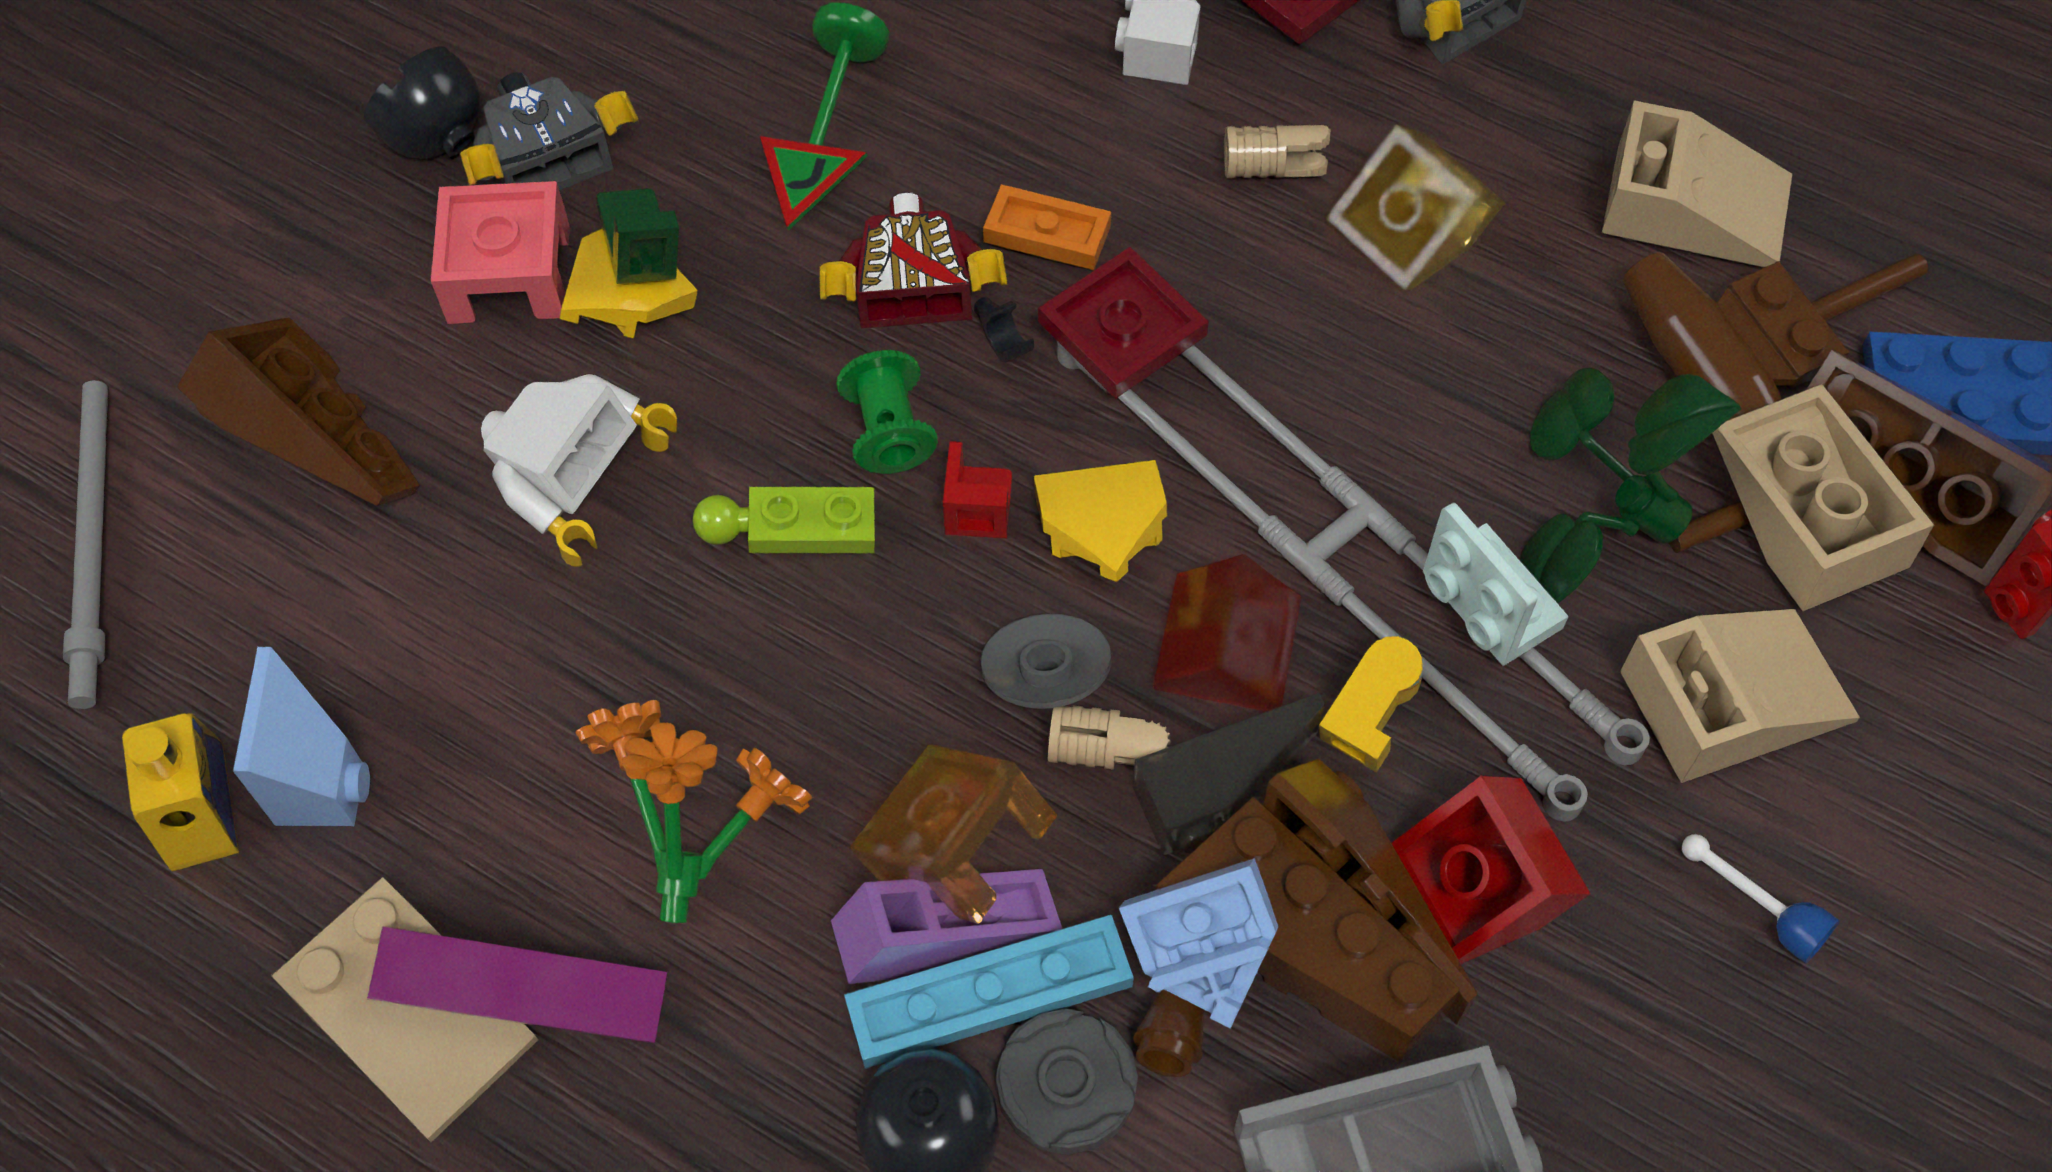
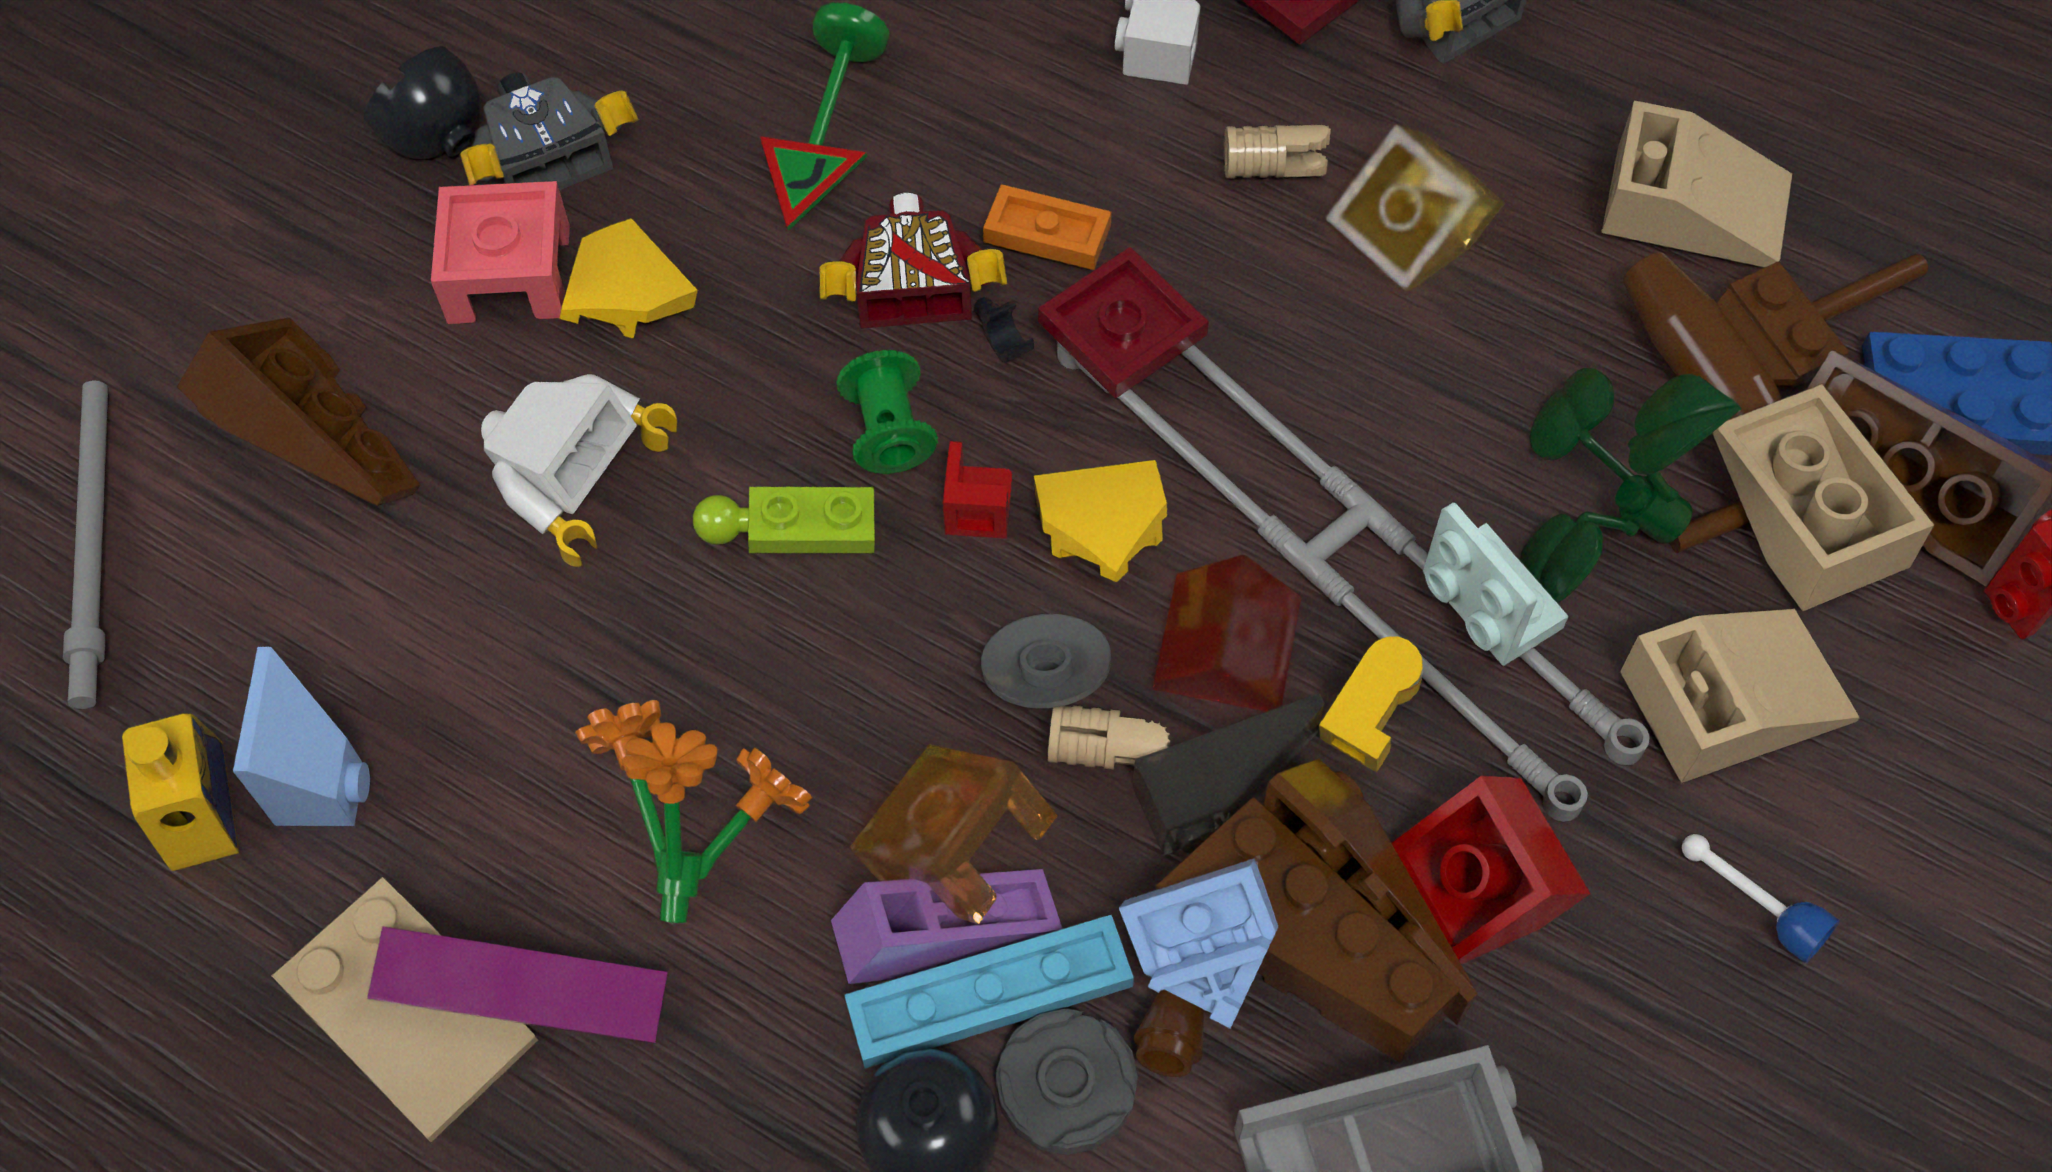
(639, 236): dark green bracket -> none

